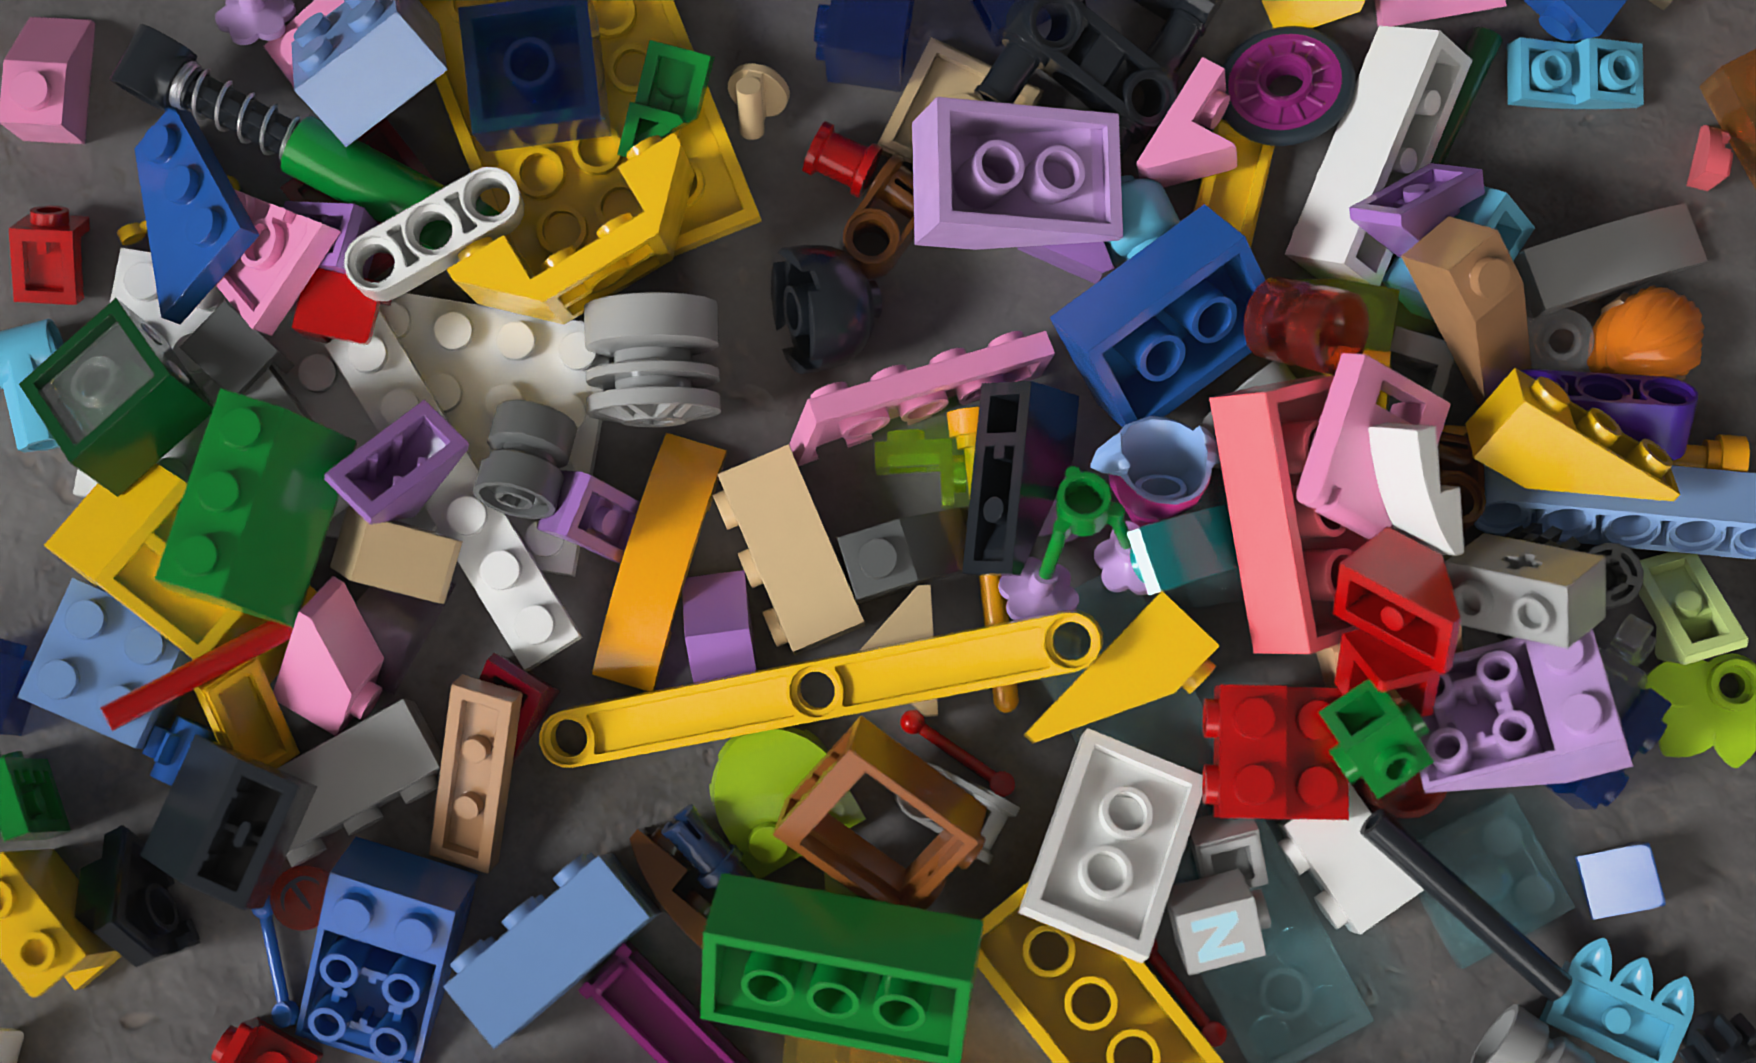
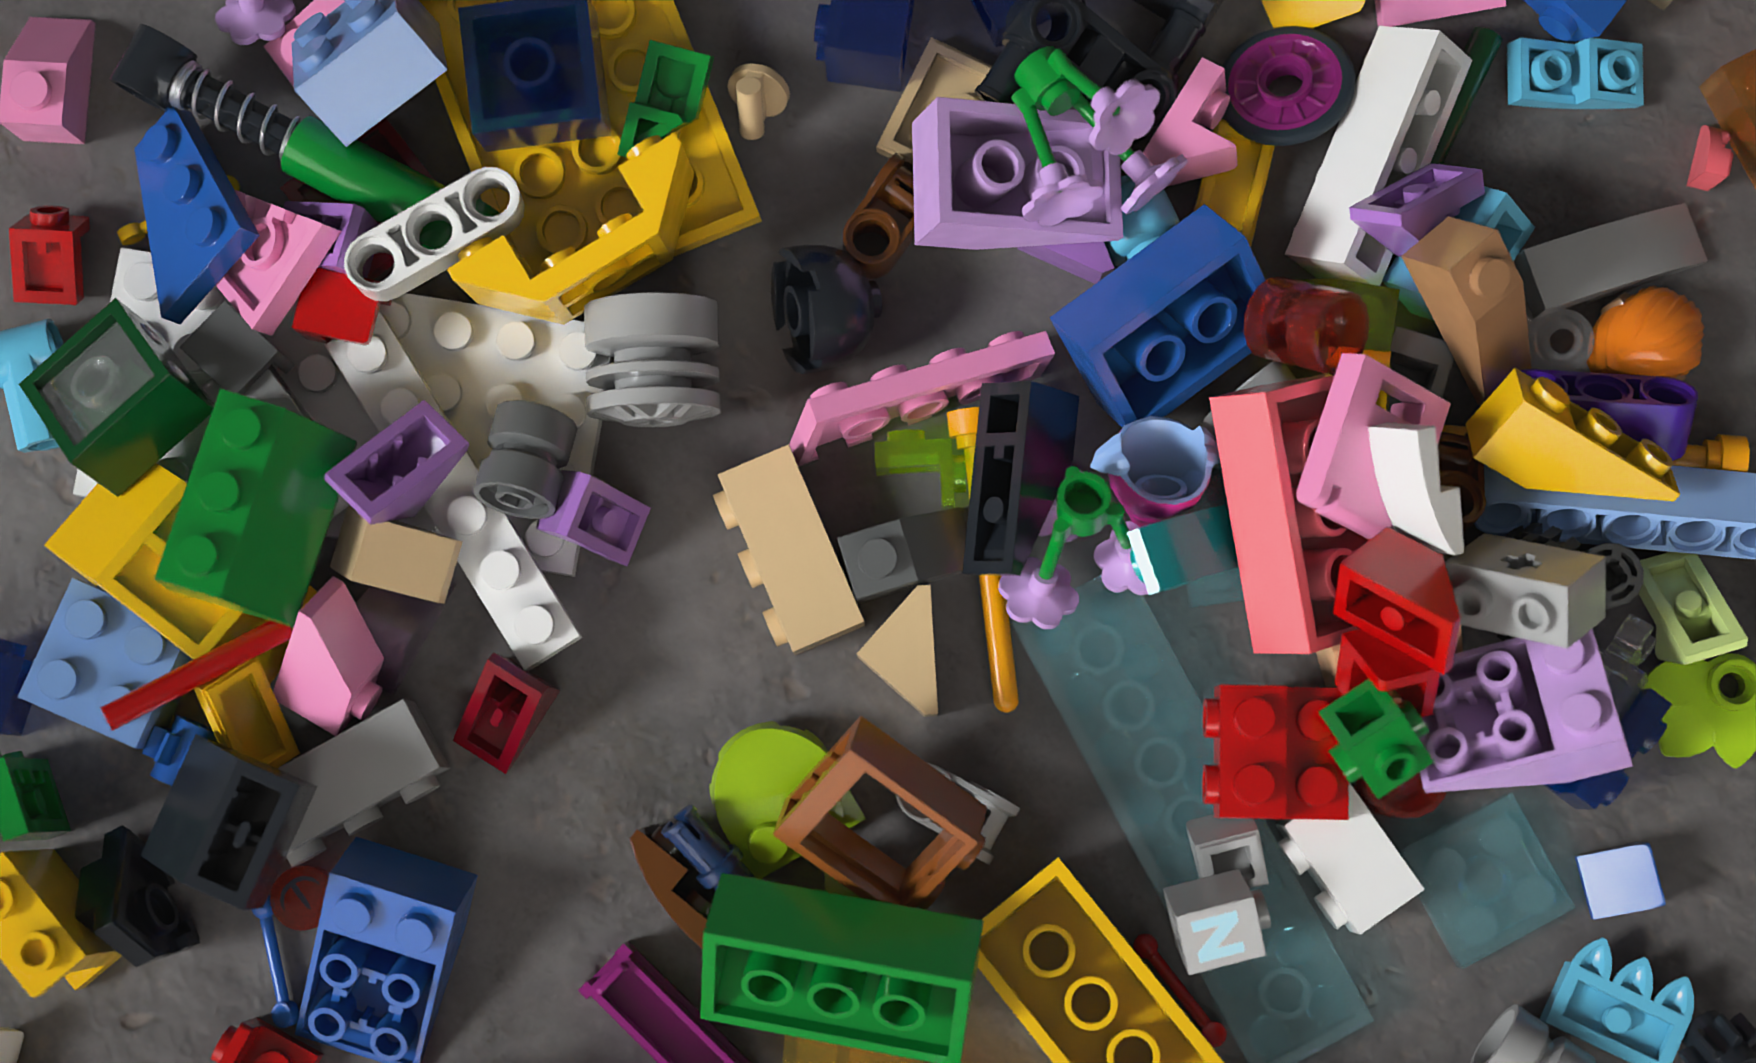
(475, 773): medium nougat plate -> none
(549, 946): medium blue brick -> none
(657, 562): light orange slope -> none
(718, 626): medium lavender slope -> none
(842, 159): red bush -> none
(861, 679): yellow beam -> none
(1000, 782): red hinge -> none
(1055, 85): none -> lavender plant
(1113, 846): white plate -> none
(1141, 665): yellow slope -> none
(1466, 905): black piece -> none

